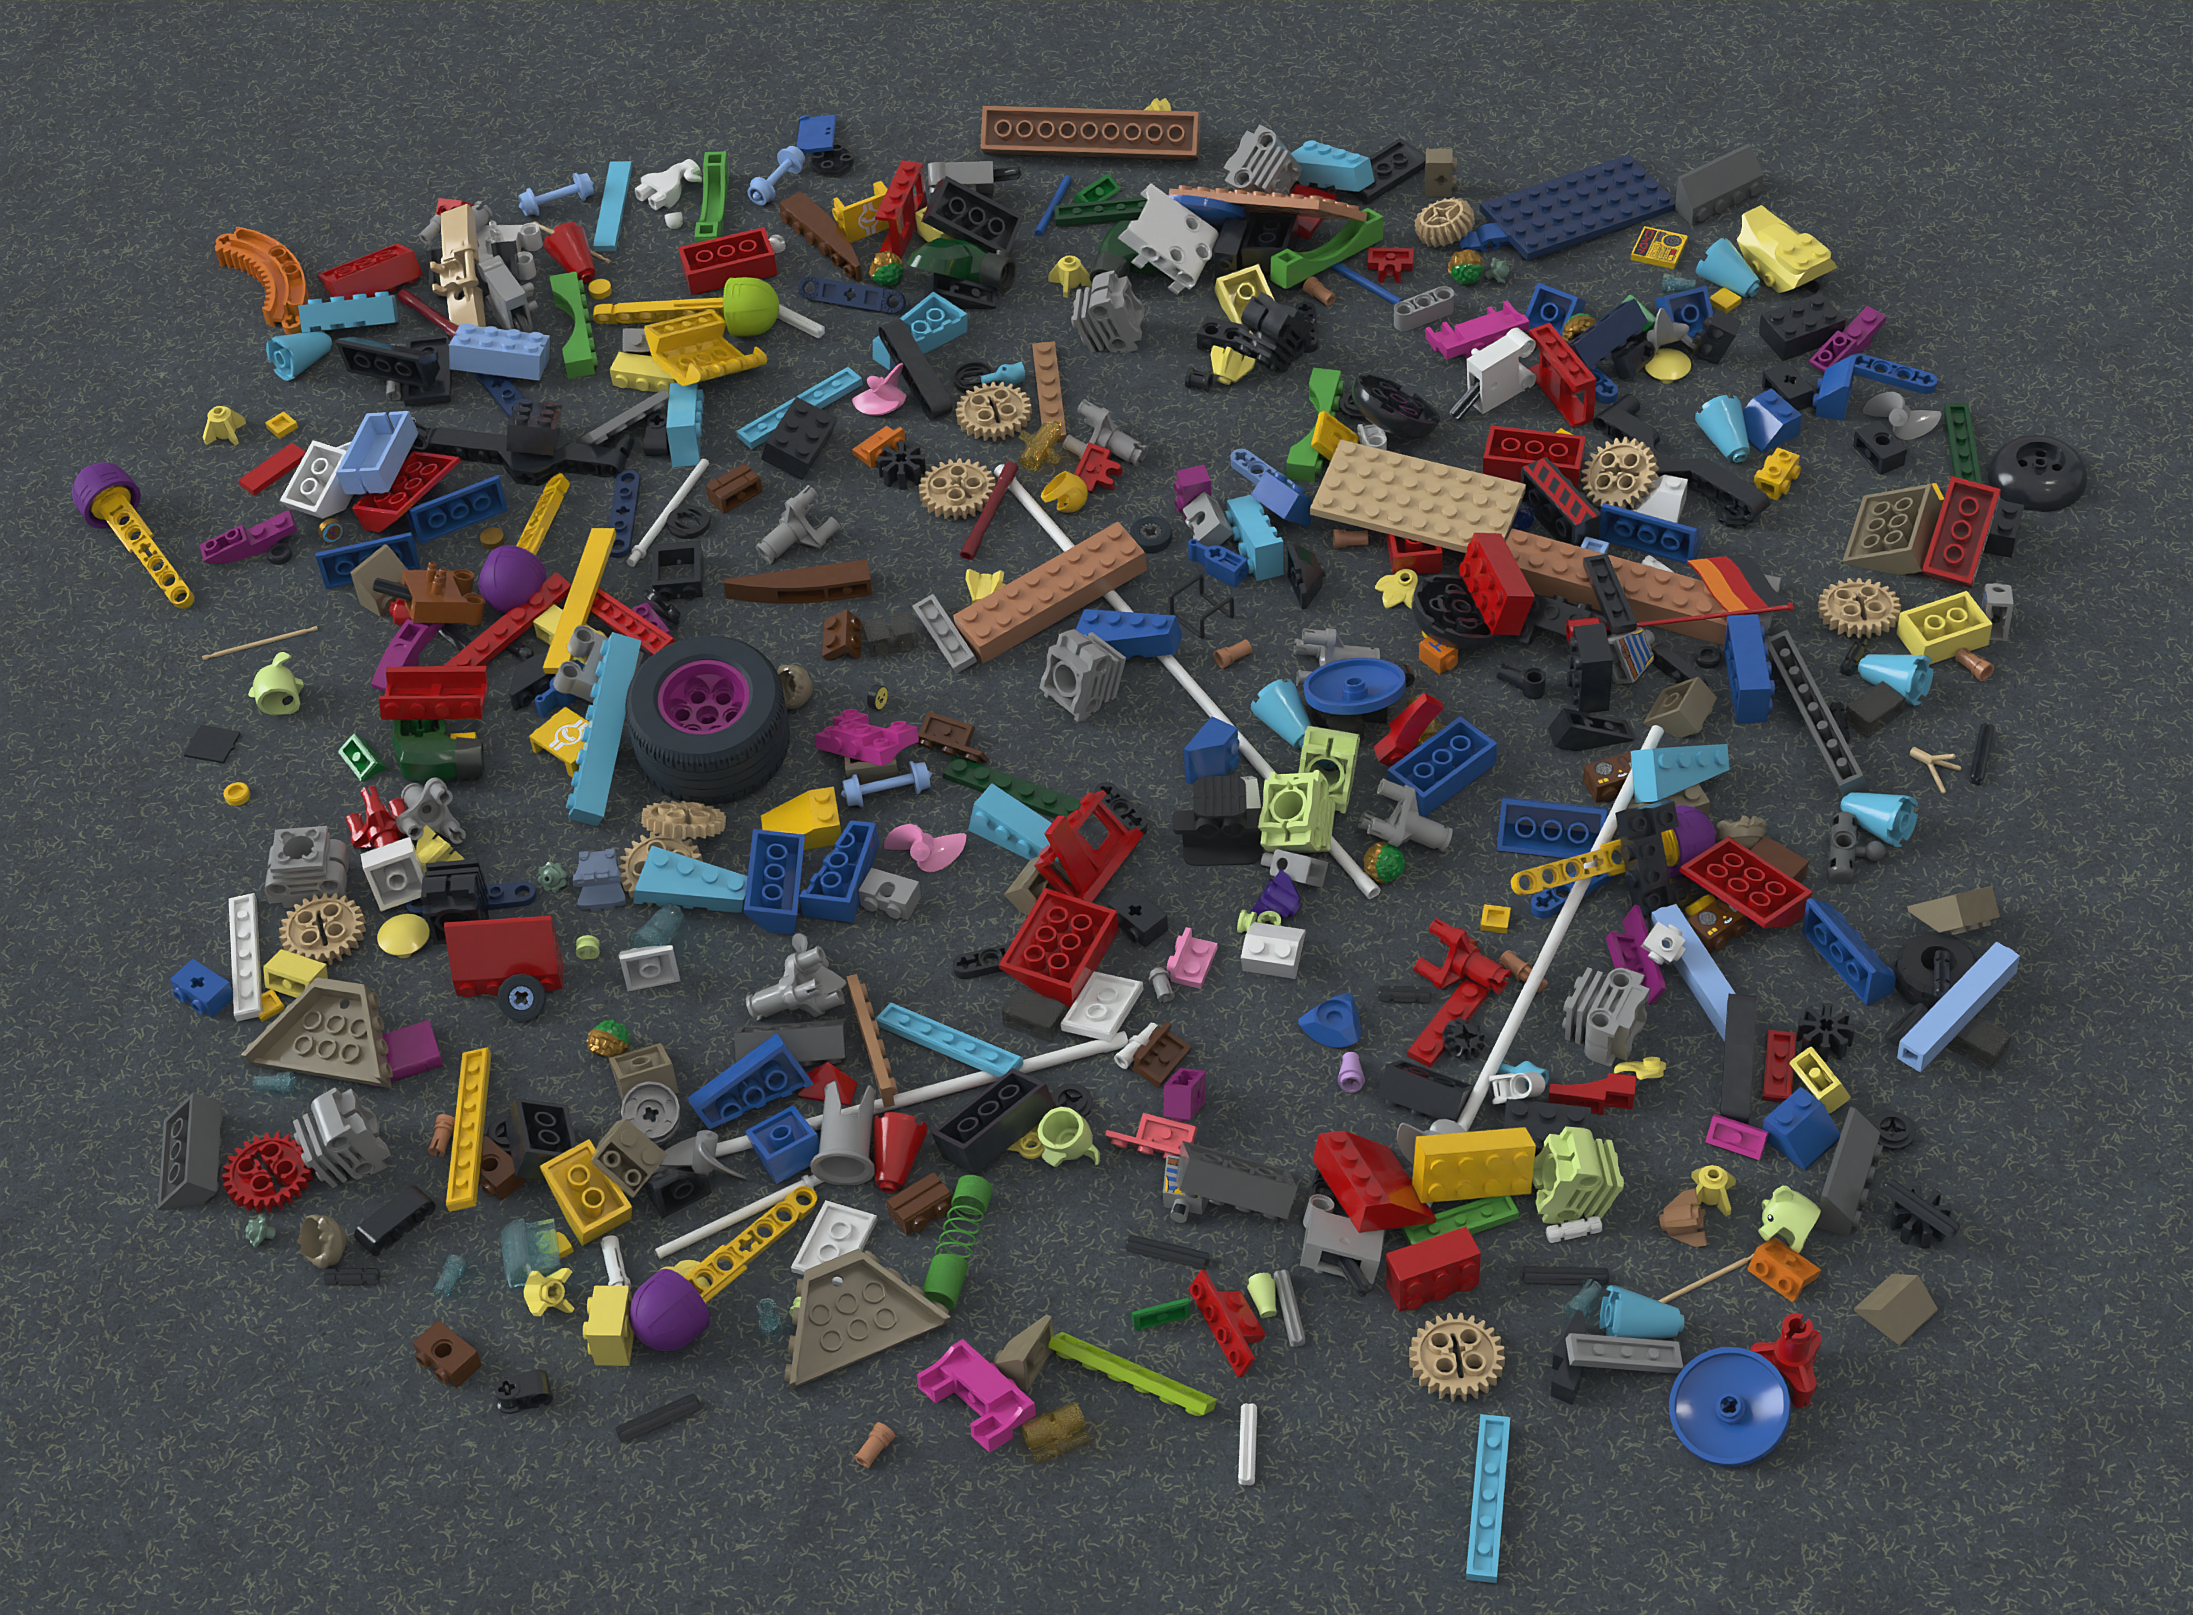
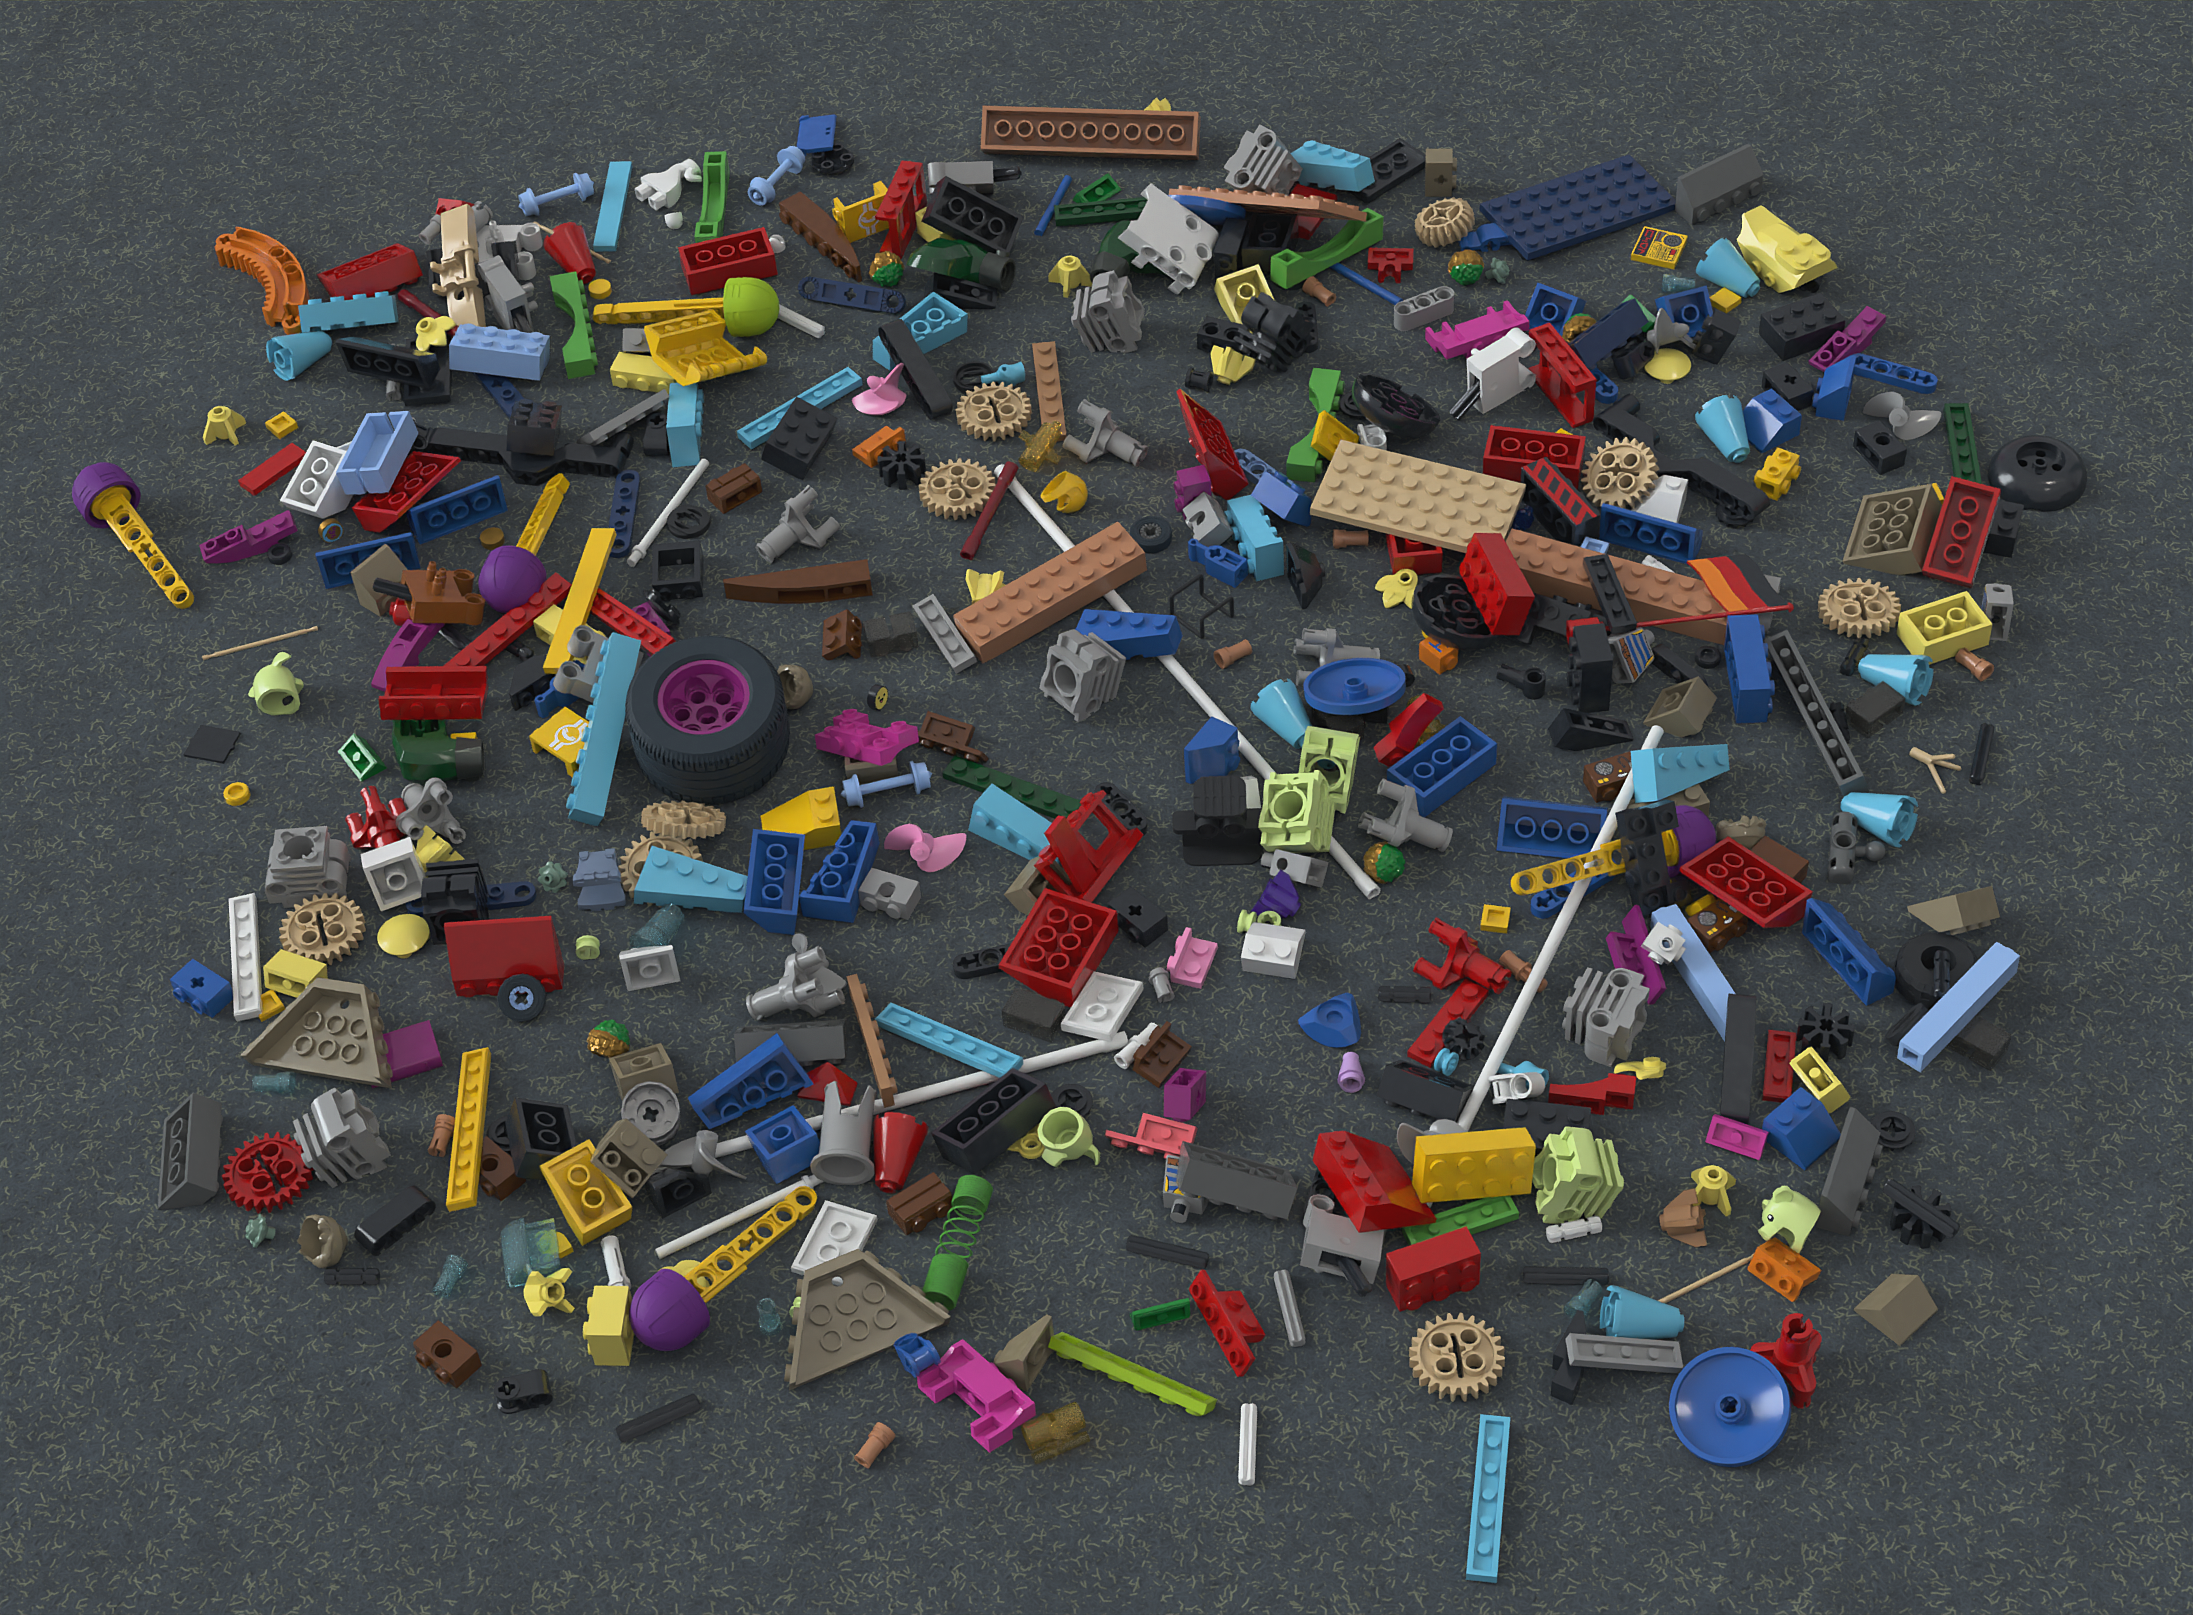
(432, 332): none -> light yellow plate
(916, 1353): none -> blue piece
(1096, 468): red plate -> none
(1212, 448): none -> red slope
(1262, 1291): yellowish green cone -> none
(1446, 1061): none -> medium azure bush

